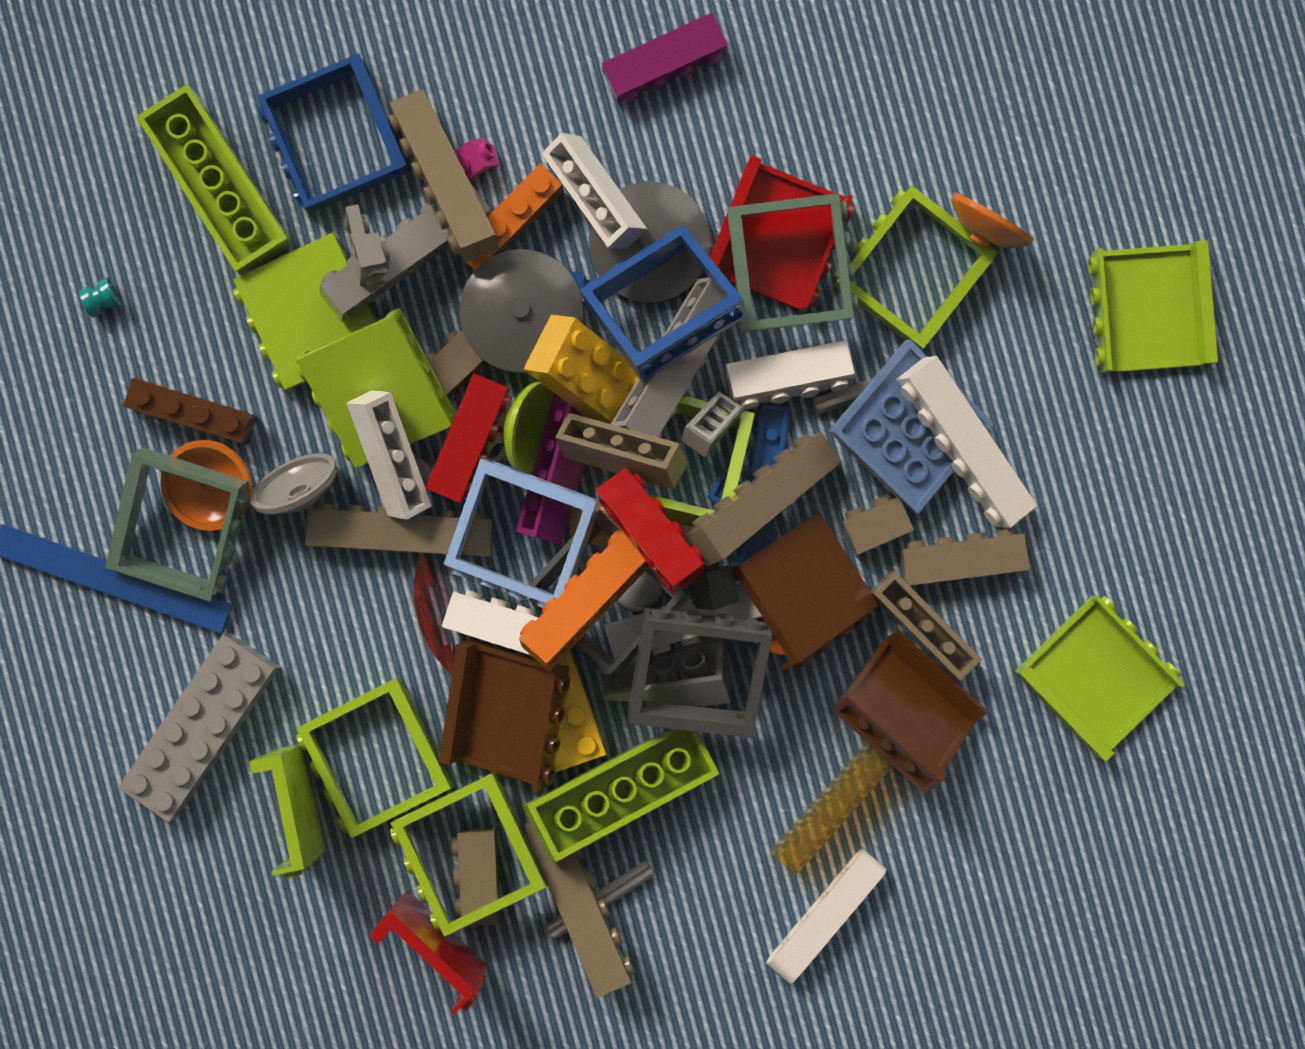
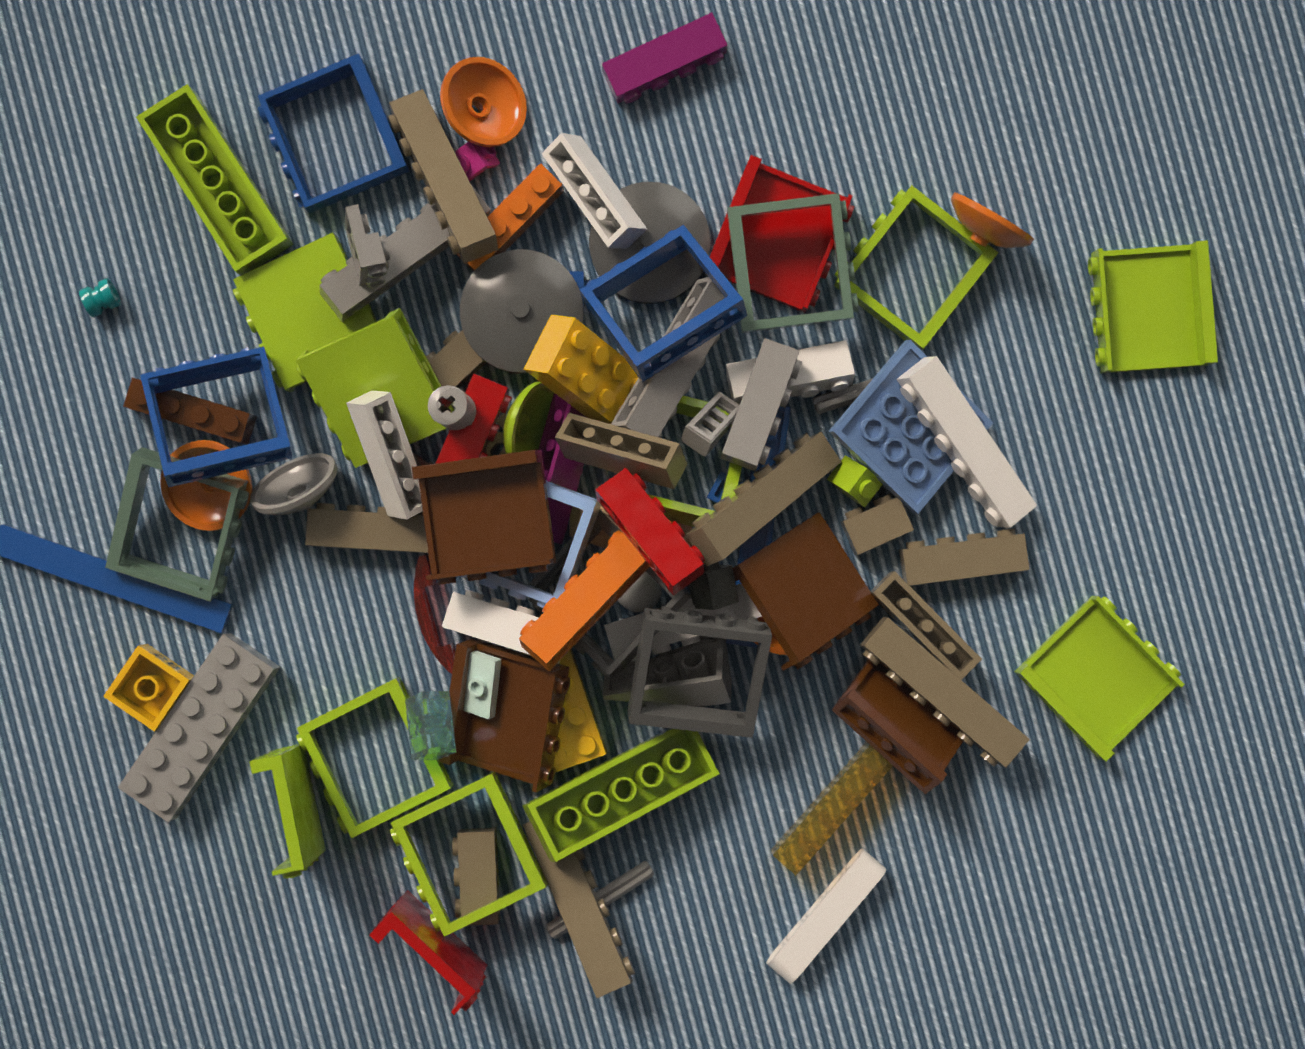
(148, 686): none -> yellow brick
(222, 461): none -> blue window
(430, 725): none -> clear light blue brick
(442, 399): none -> light grey piece
(482, 684): none -> light aqua plate
(486, 516): none -> reddish brown panel
(494, 94): none -> orange dish
(760, 405): none -> light grey brick
(854, 481): none -> lime brick
(944, 692): none -> dark tan brick

